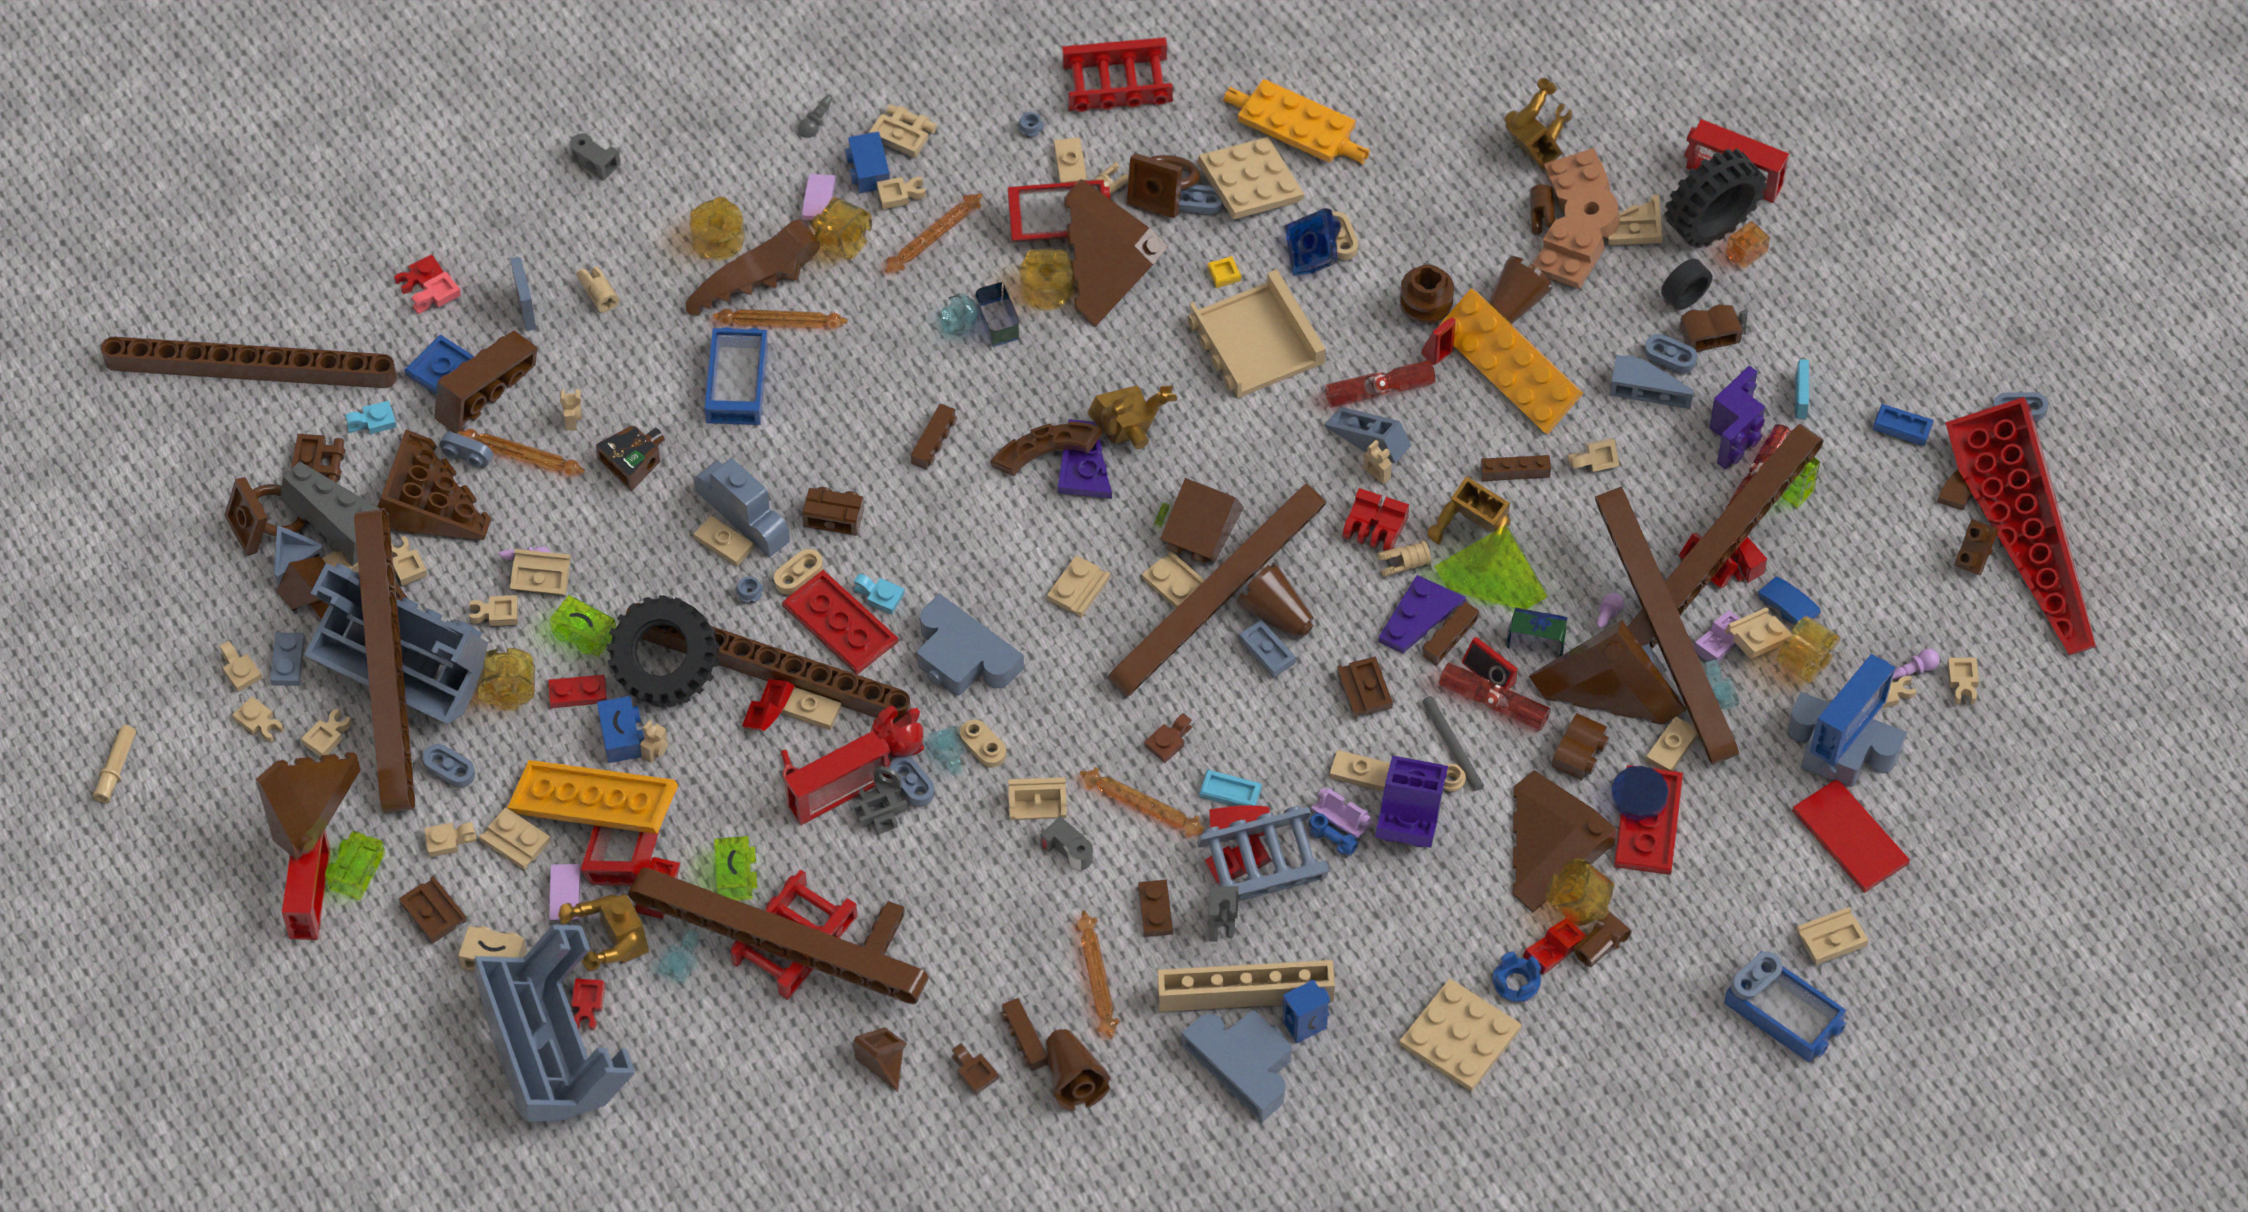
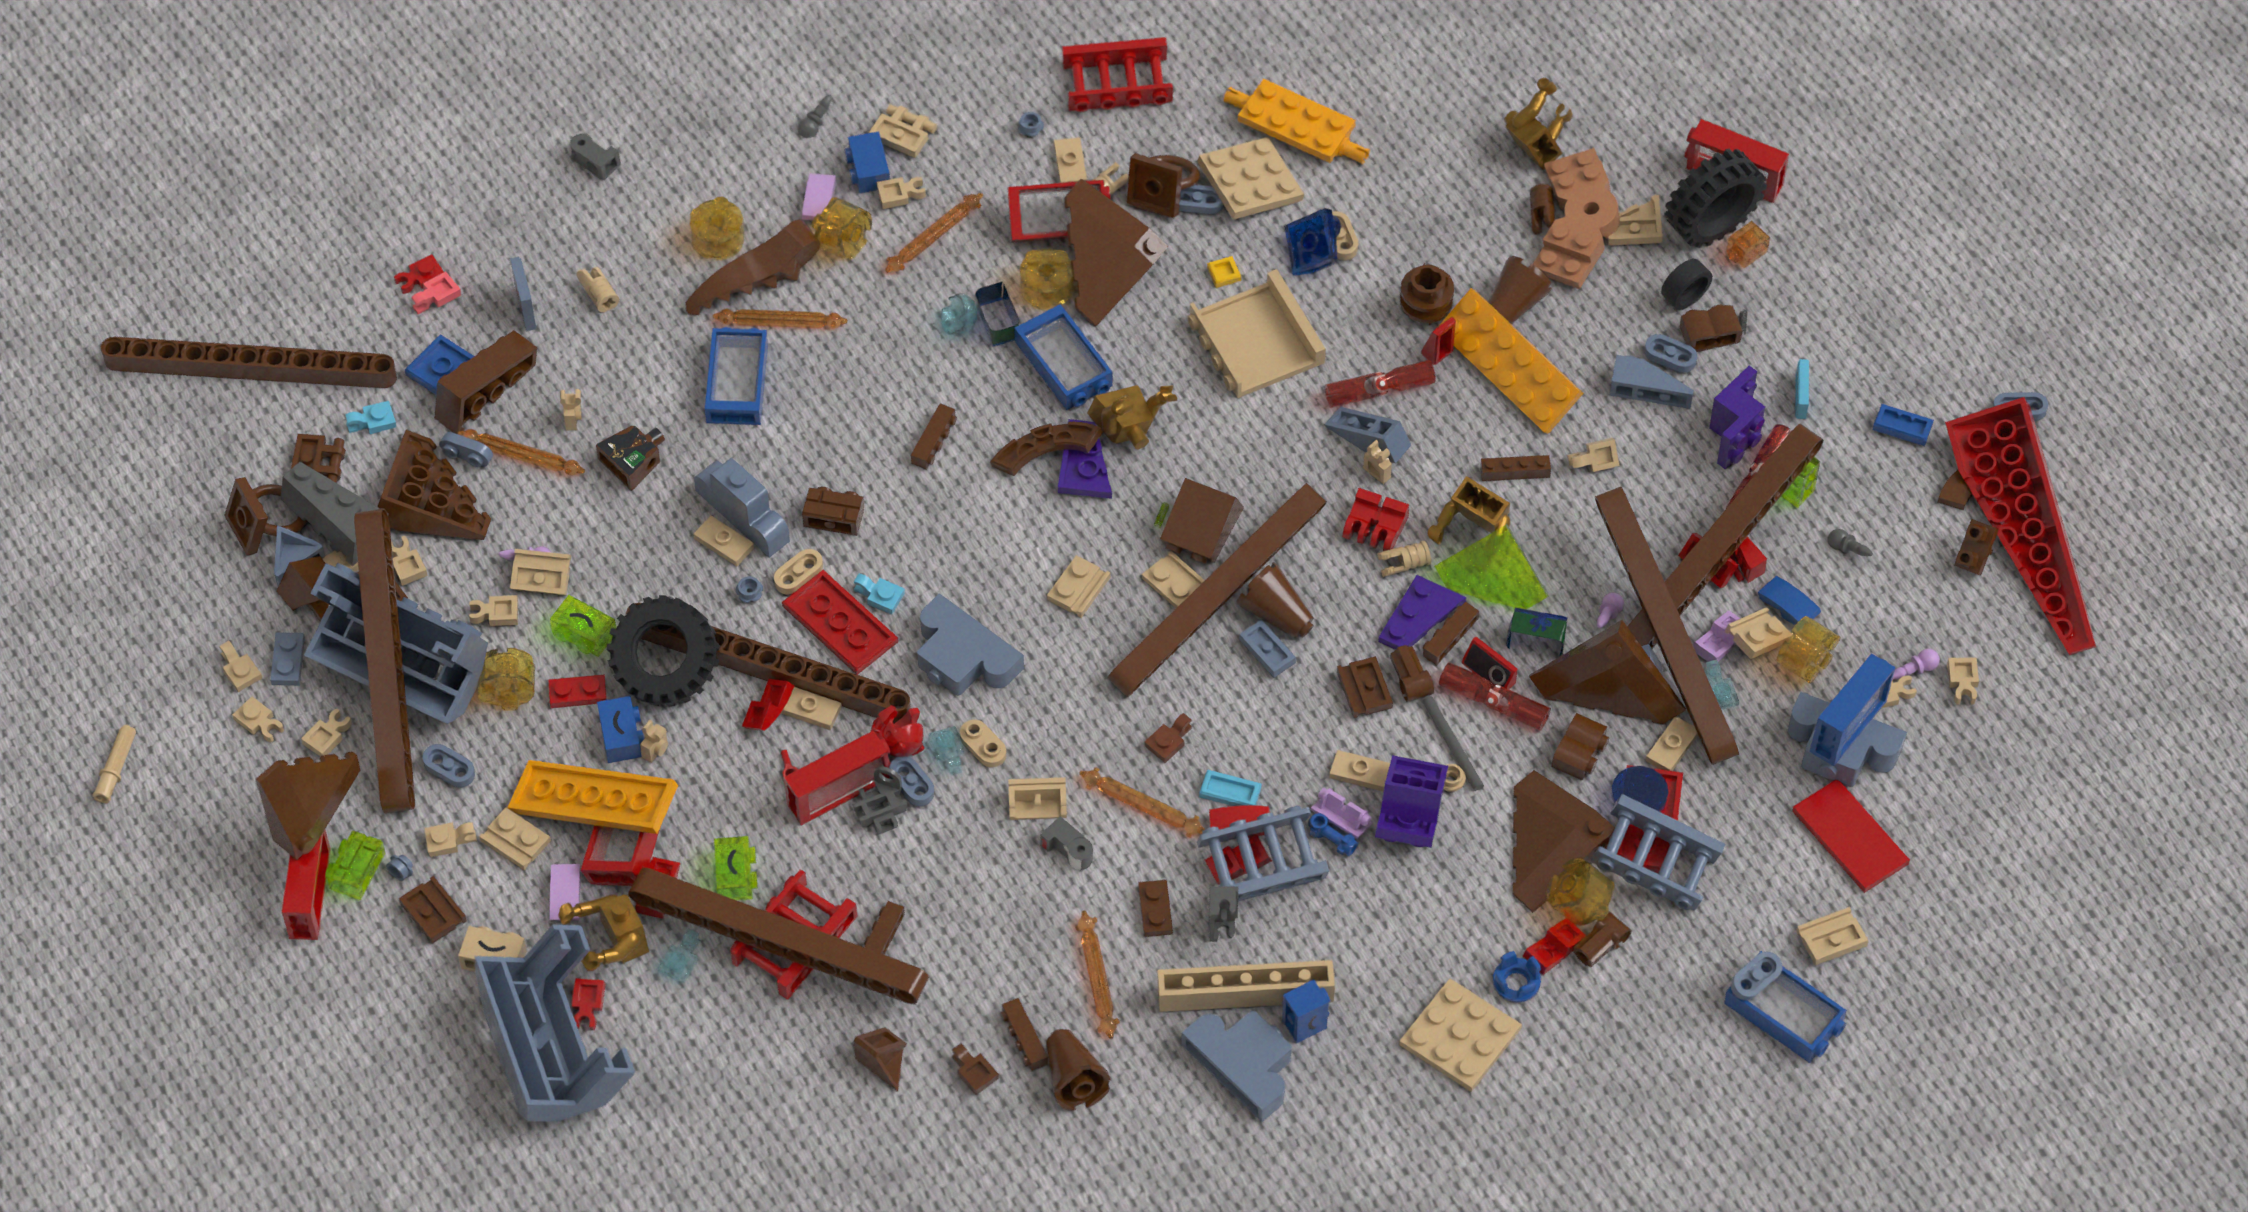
(400, 867): none -> sand blue plate
(1063, 357): none -> window
(1413, 680): none -> reddish brown piece
(1679, 837): none -> sand blue fence
(1841, 540): none -> dark grey bar

